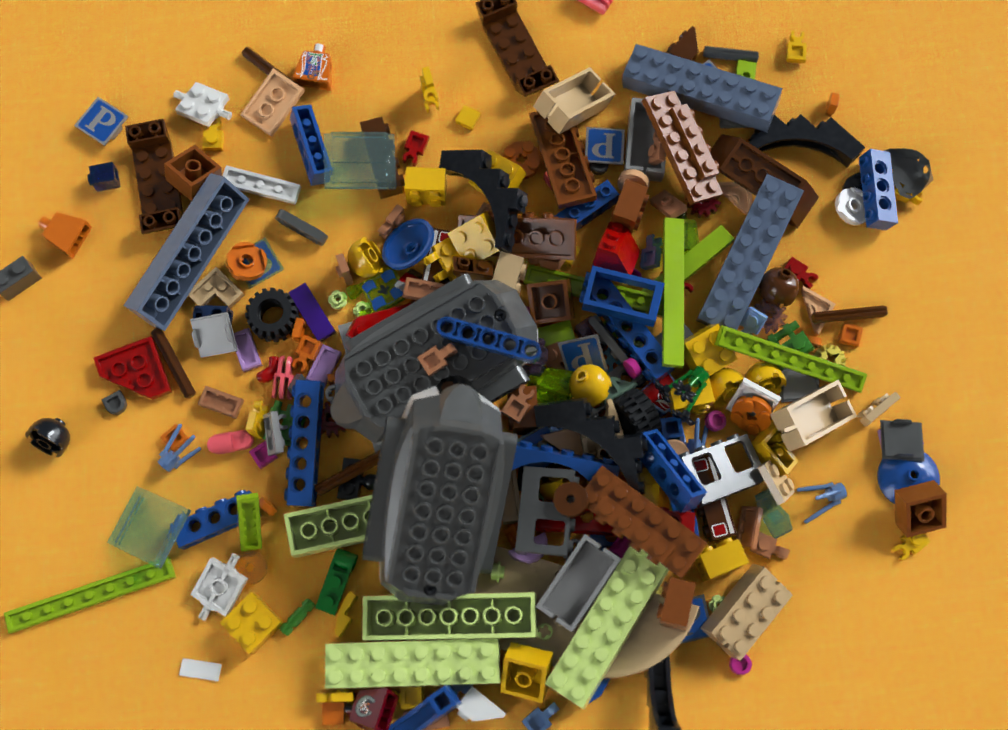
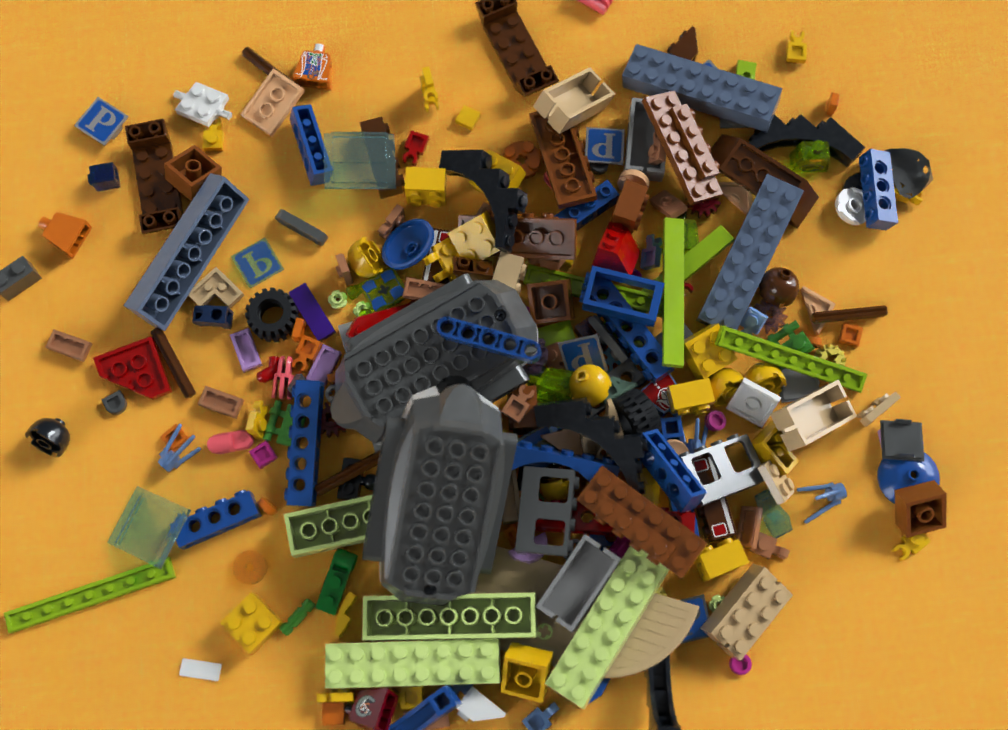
(68, 345): none -> nougat plate
(213, 335): light grey piece -> none
(219, 586): white plate -> none
(242, 271): orange plate -> none
(249, 521): lime plate -> none
(263, 185): white plate -> none
(273, 434): light grey plate -> none
(411, 274): sticker -> none
(434, 359): nougat plate -> none
(497, 571): yellowish green plate -> none
(570, 509): reddish brown piece -> none
(632, 367): dark pink tile -> none
(677, 603): dark orange brick -> none
(696, 378): plant -> none
(730, 54): dark grey axle -> none
(749, 423): orange plate -> none
(799, 270): red plate -> none
(810, 157): none -> clear neon green torso

